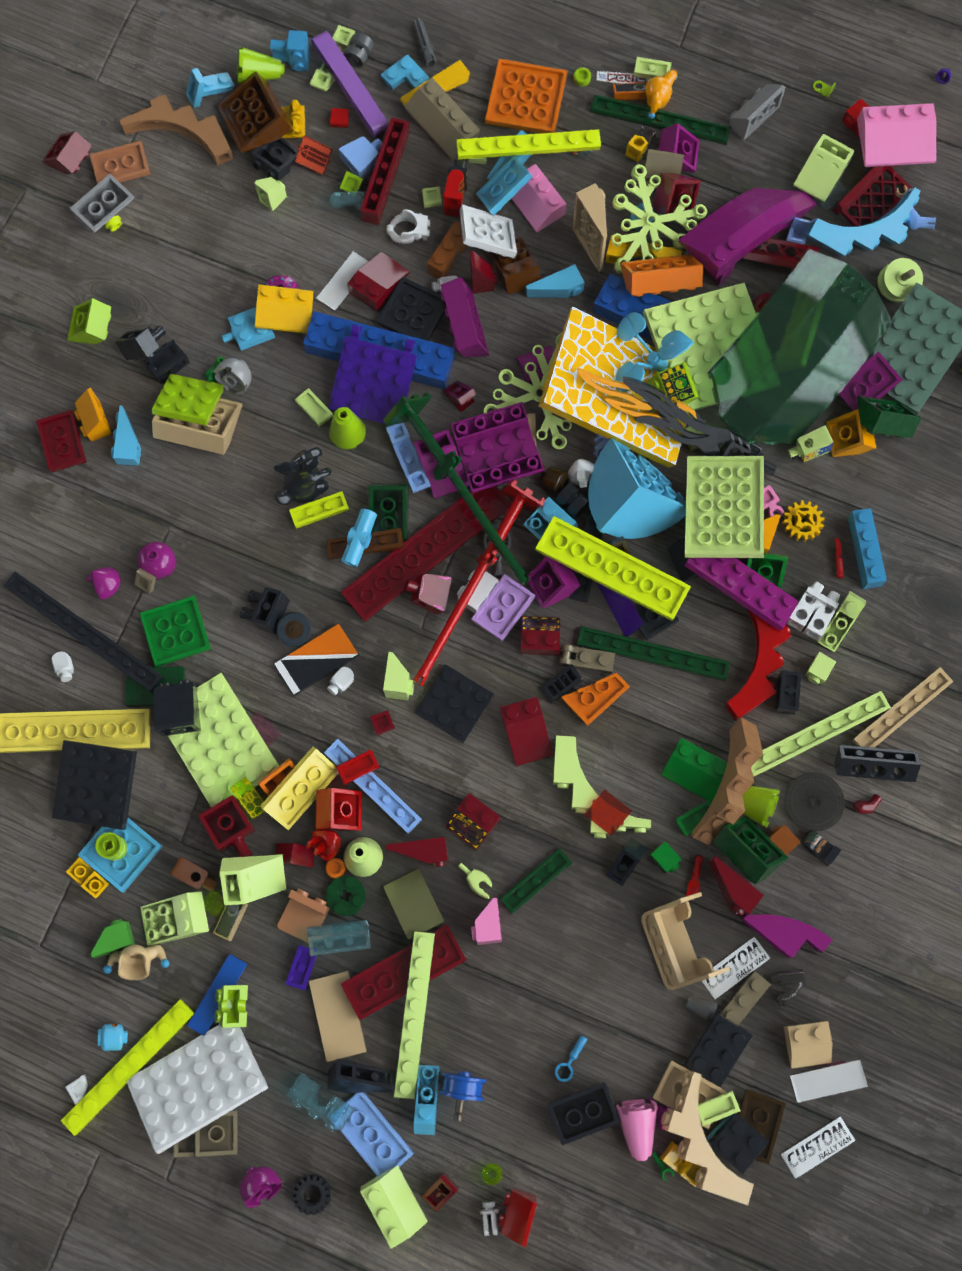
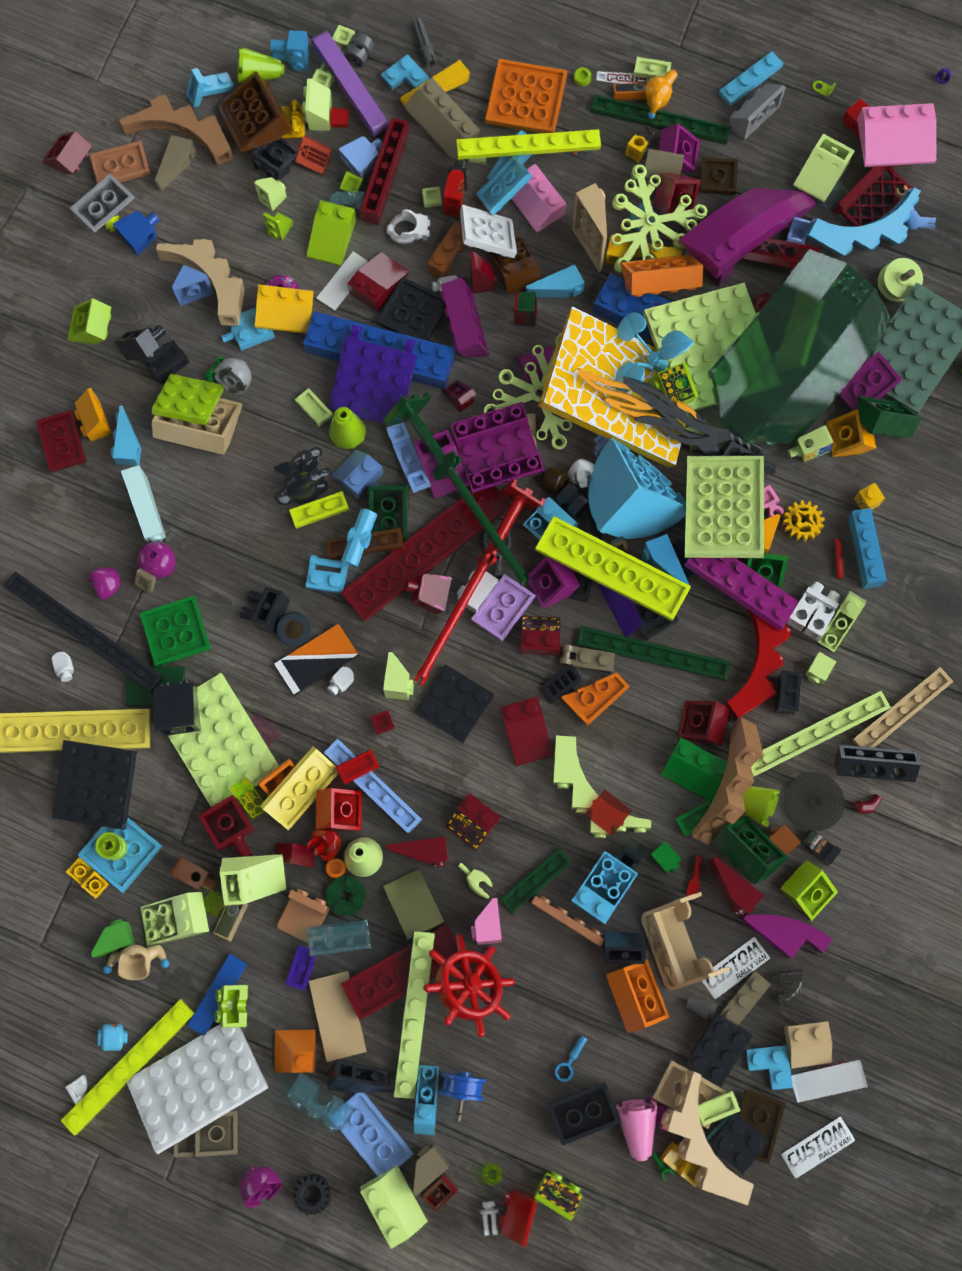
(137, 230): none -> blue torso
(144, 504): none -> light aqua slope
(175, 160): none -> dark tan slope
(191, 286): none -> medium blue slope
(201, 258): none -> tan arch
(277, 226): none -> lime bracket
(295, 1051): none -> orange slope
(317, 106): none -> yellowish green slope
(326, 580): none -> medium azure plate
(331, 233): none -> lime slope
(358, 473): none -> medium blue slope
(428, 1167): none -> dark tan slope
(468, 985): none -> red piece
(525, 308): none -> piece
(558, 1195): none -> slope
(561, 916): none -> nougat plate
(604, 888): none -> medium azure slope
(624, 948): none -> black brick
(637, 996): none -> orange slope
(662, 556): none -> dark azure slope
(704, 722): none -> dark red slope
(718, 175): none -> dark brown plate
(750, 78): none -> medium azure plate
(773, 1059): none -> medium azure plate
(809, 889): none -> lime slope
(869, 497): none -> yellow brick

